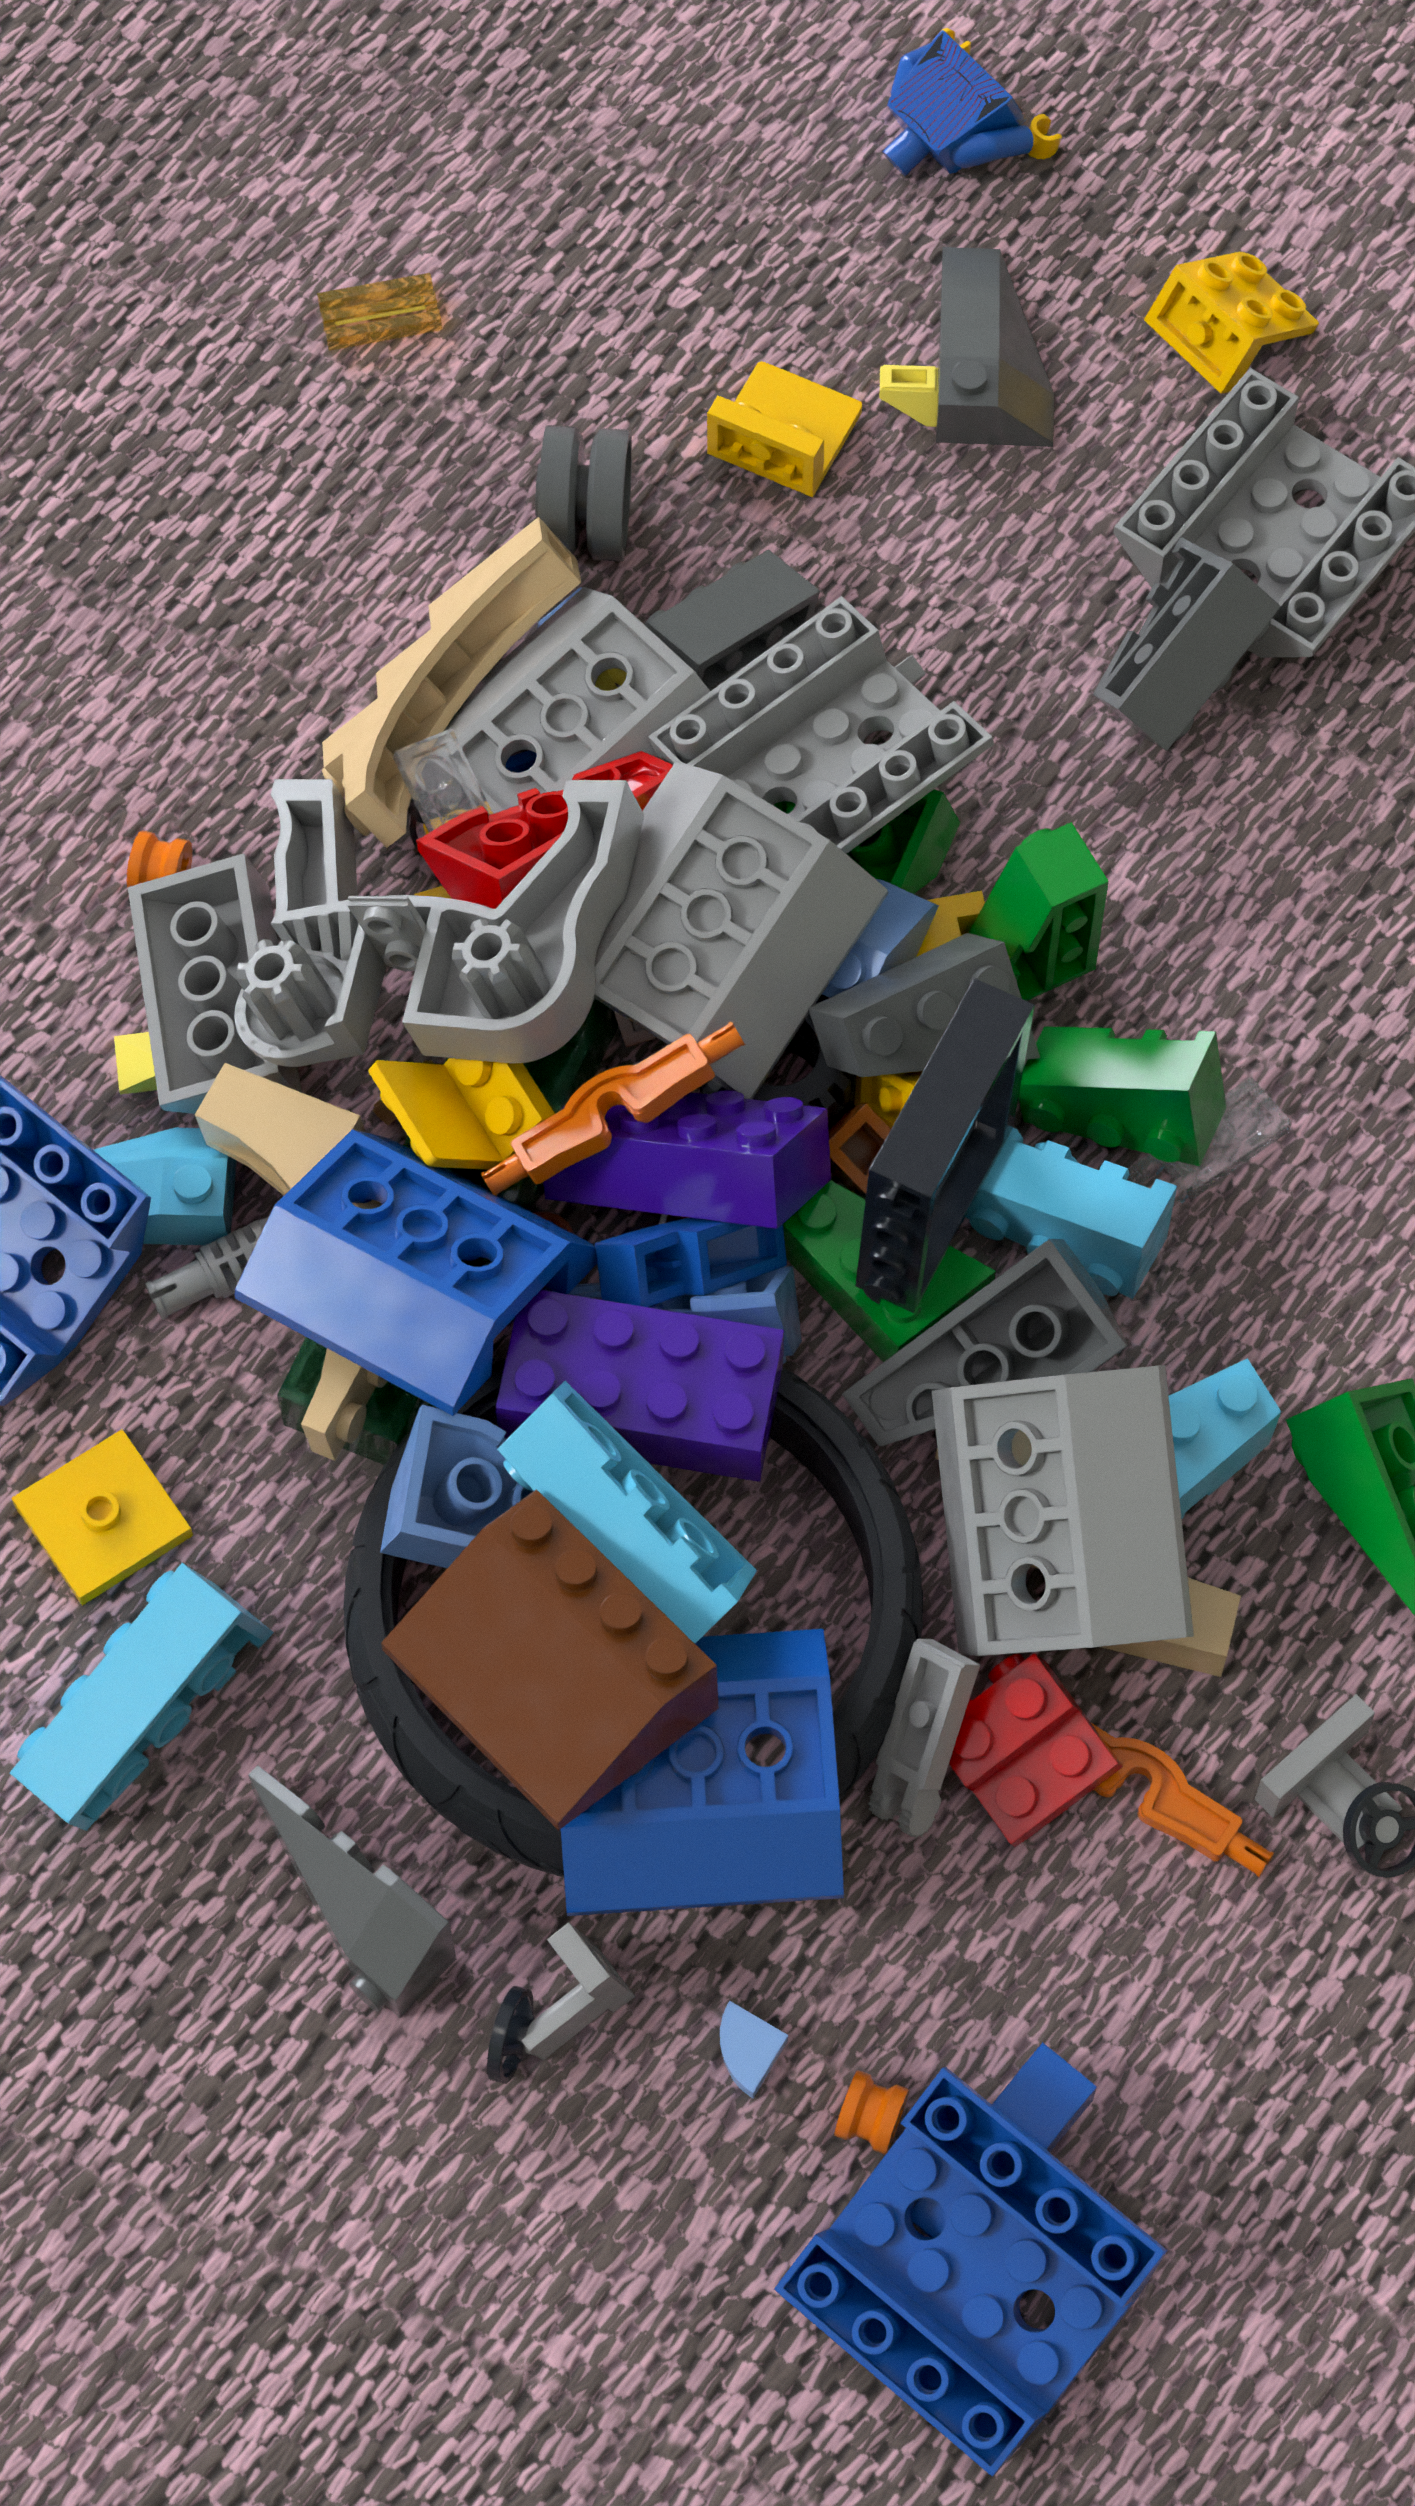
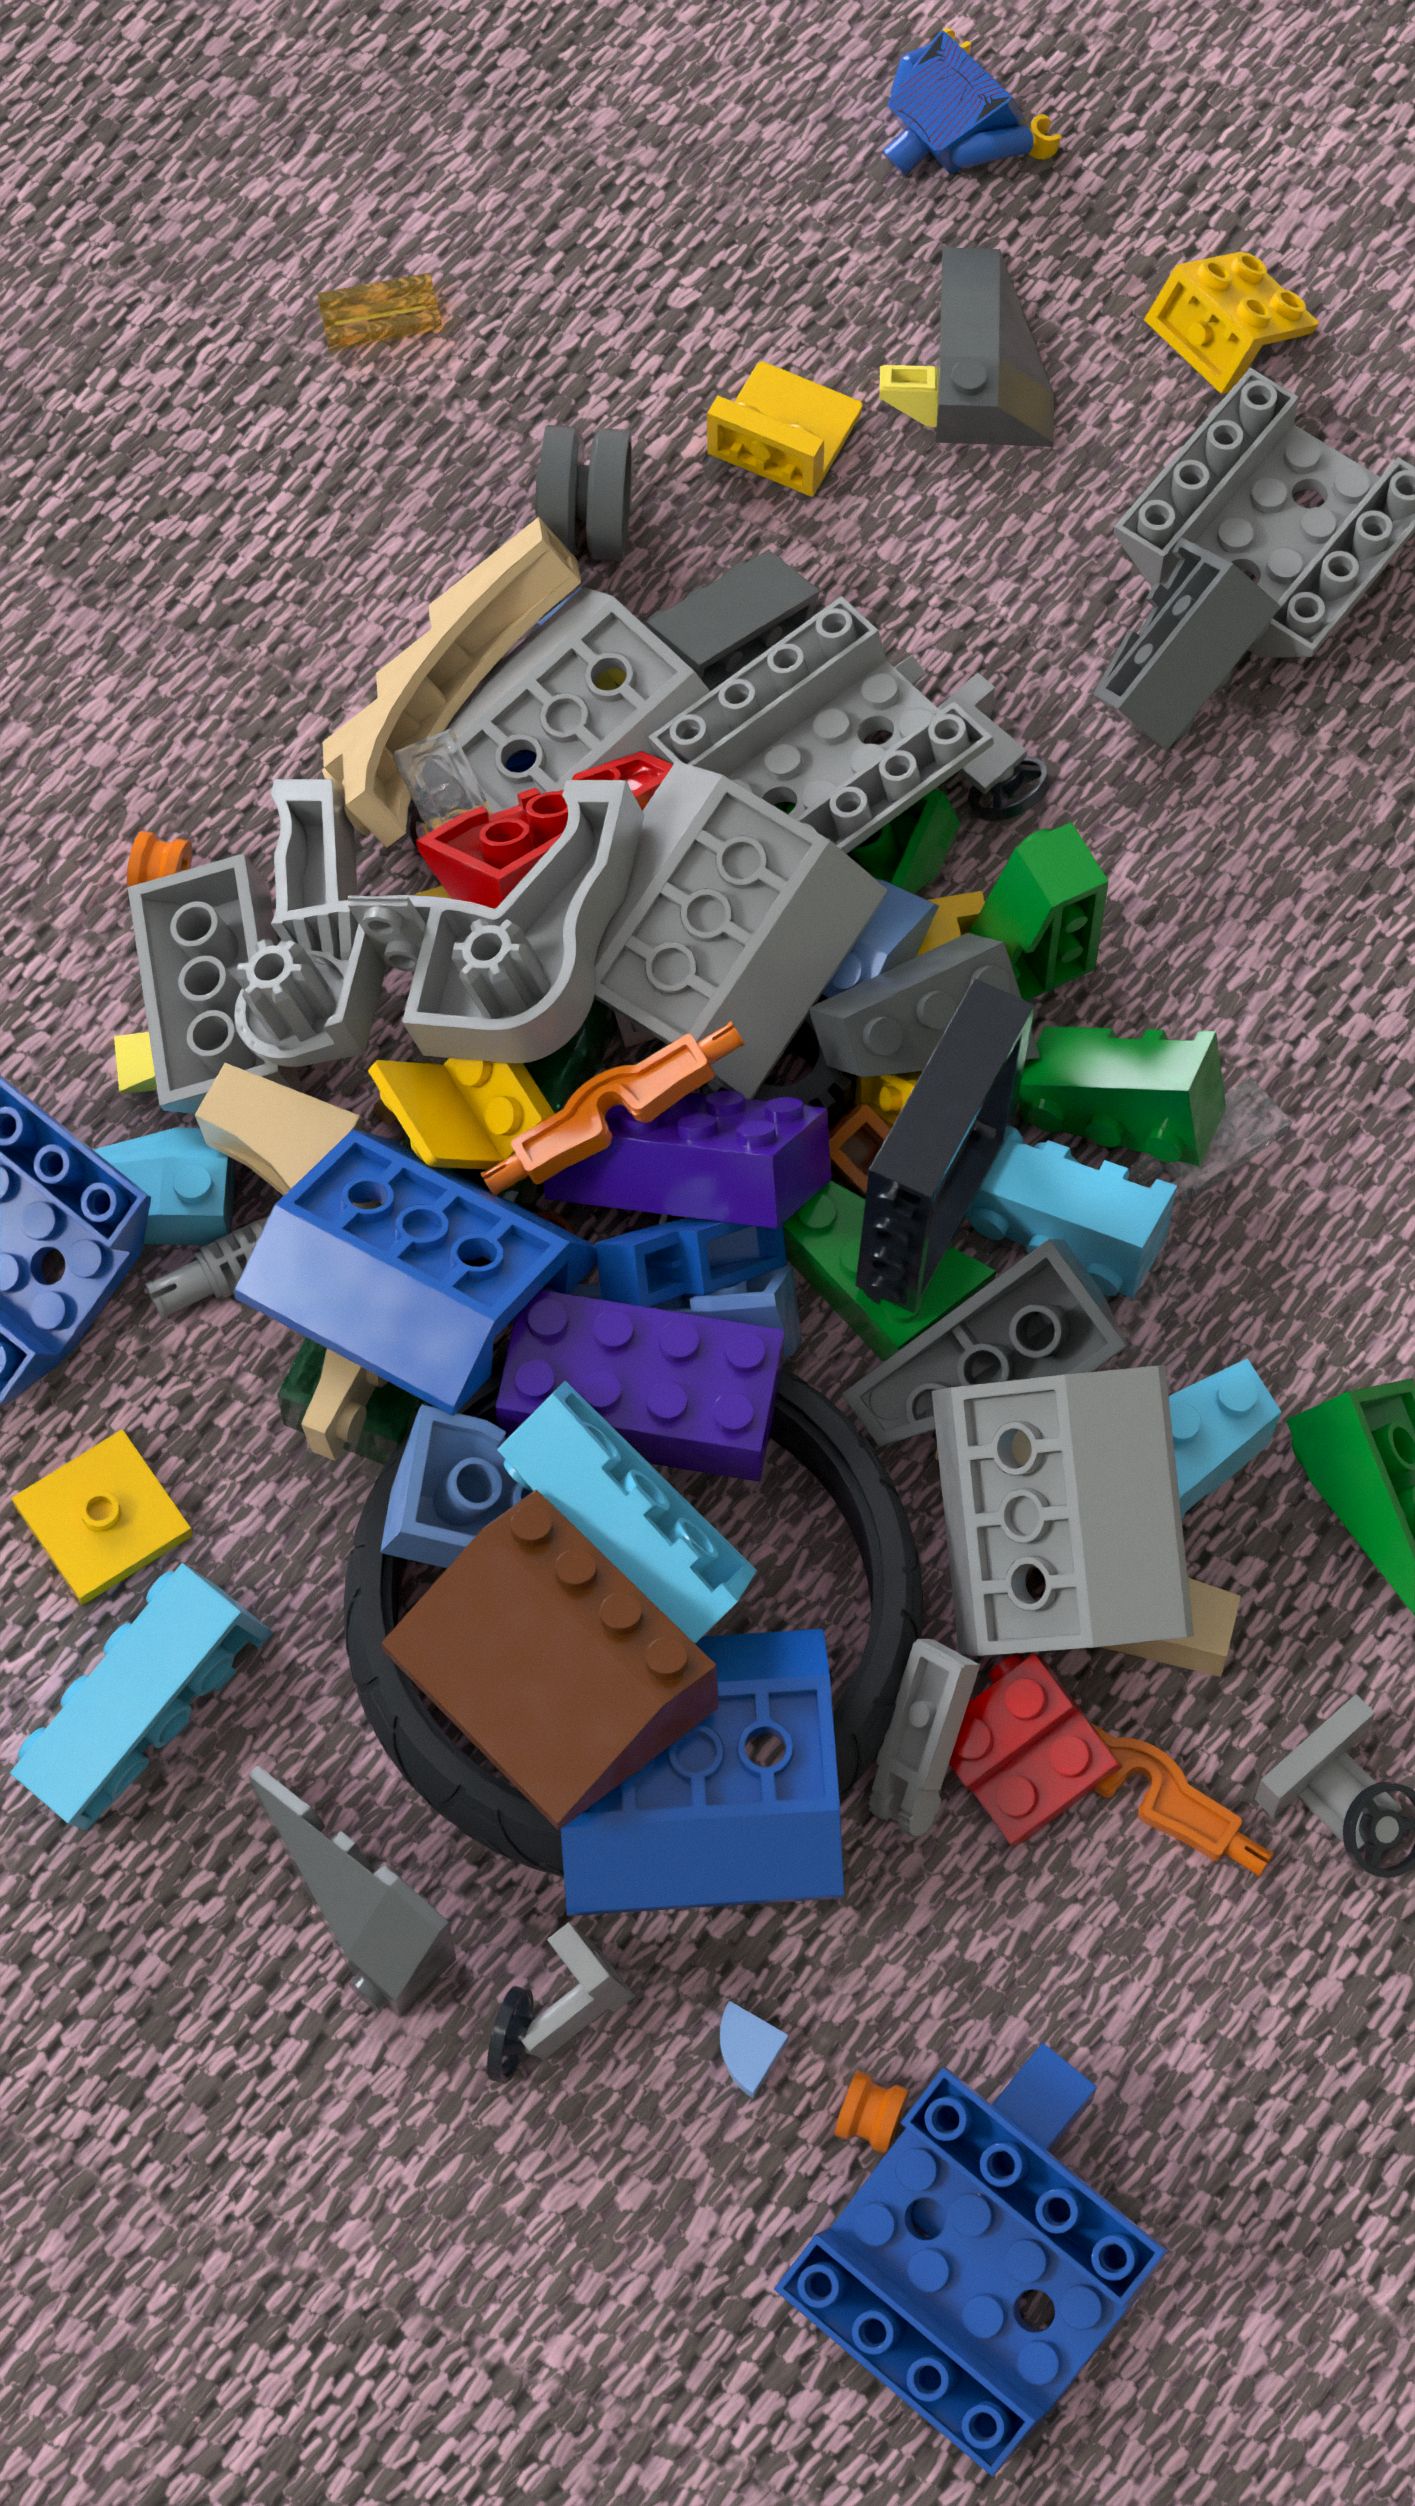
(1003, 766): none -> piece

